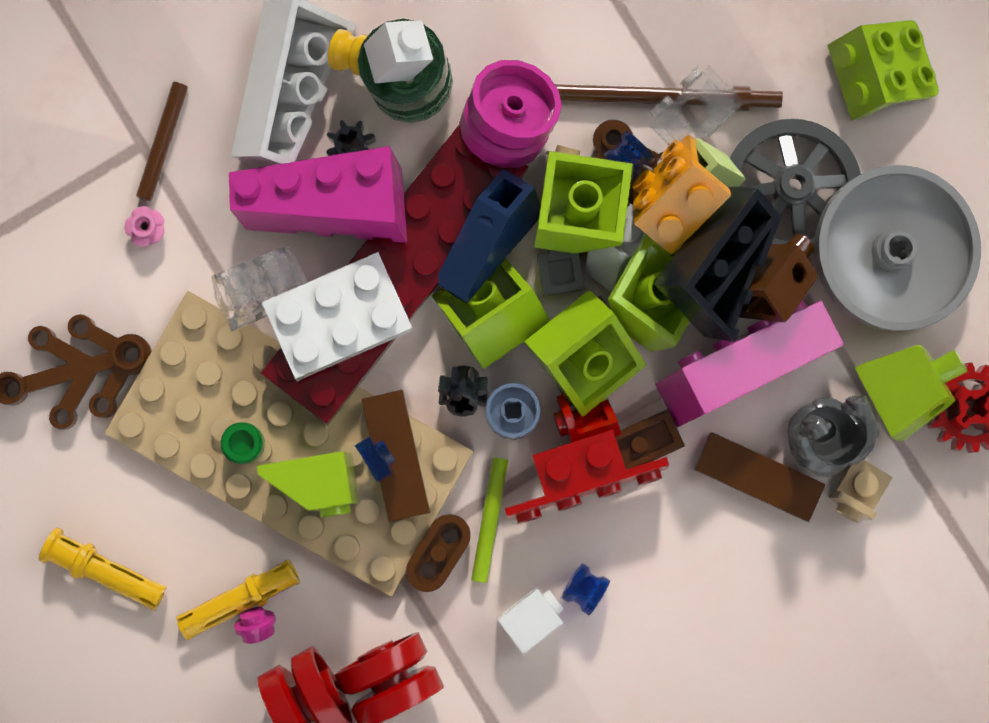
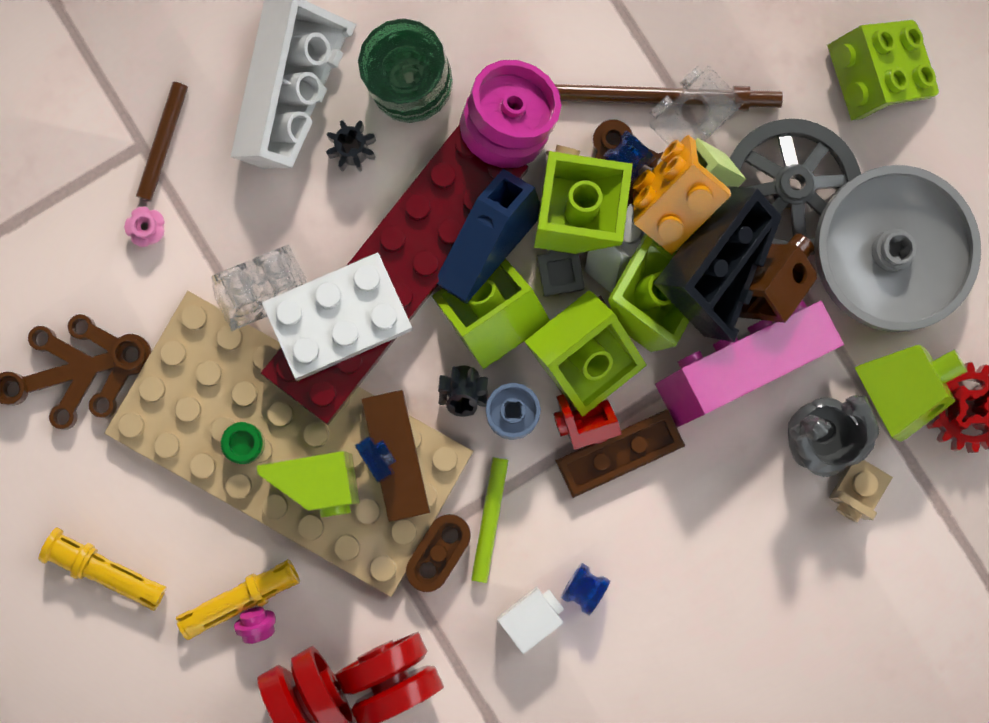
(324, 195): dark pink wedge -> none
(345, 51): yellow wheel -> none
(398, 51): white brick -> none
(580, 470): red bracket -> none
(759, 477): reddish brown tile -> none

